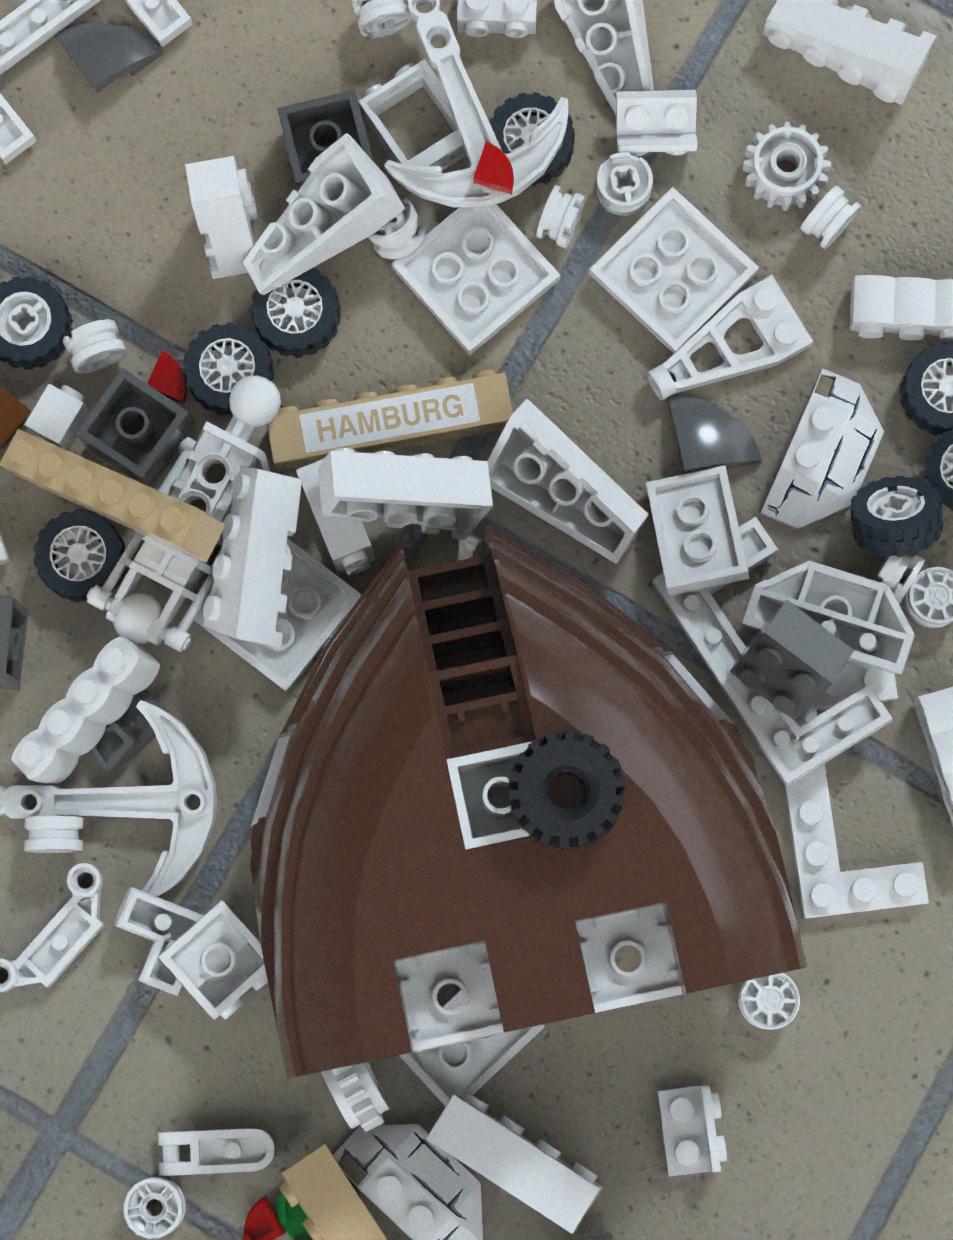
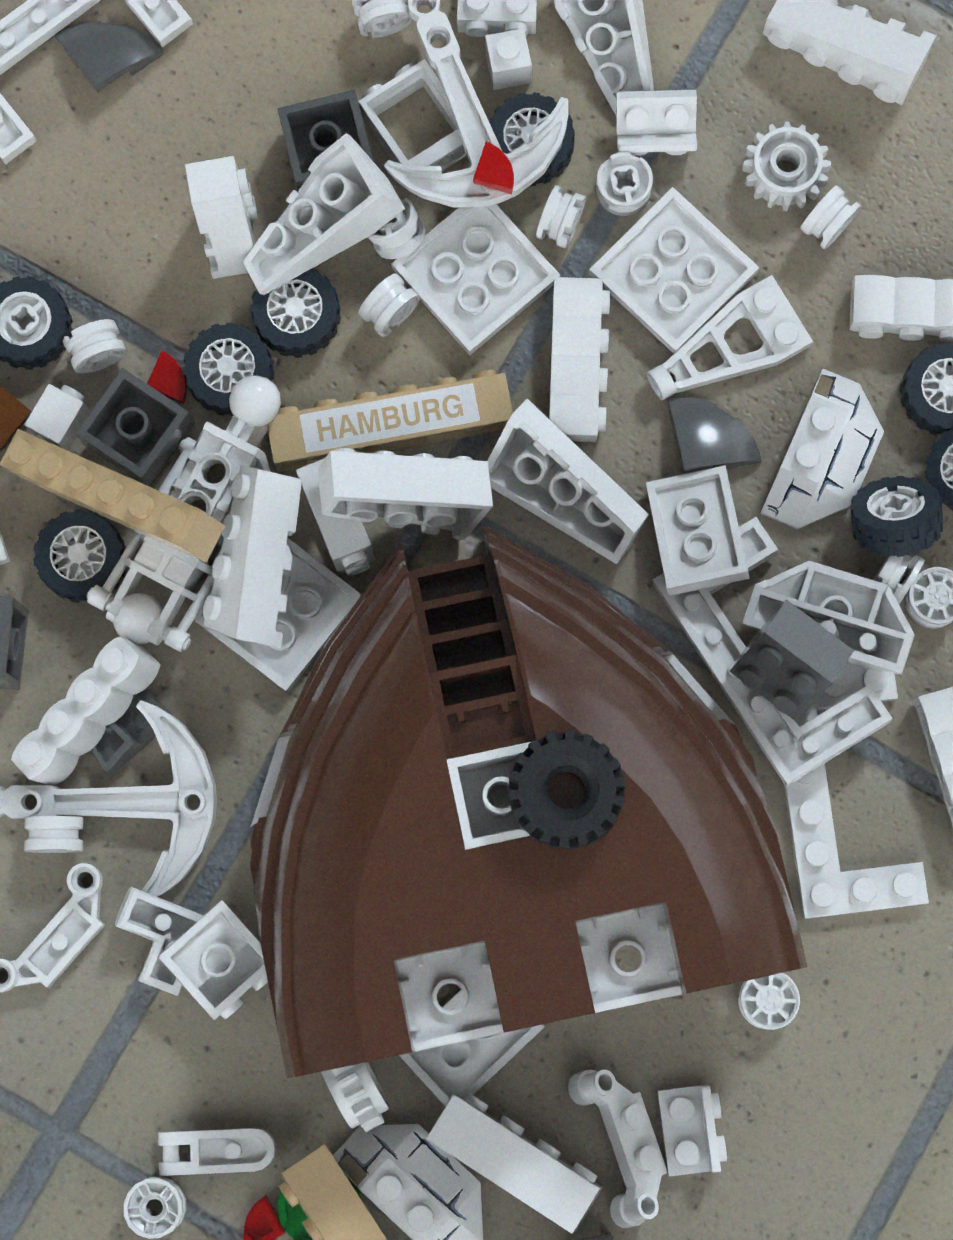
(389, 304): none -> white wheel
(508, 59): none -> white brick
(576, 357): none -> white brick
(631, 1141): none -> white plate

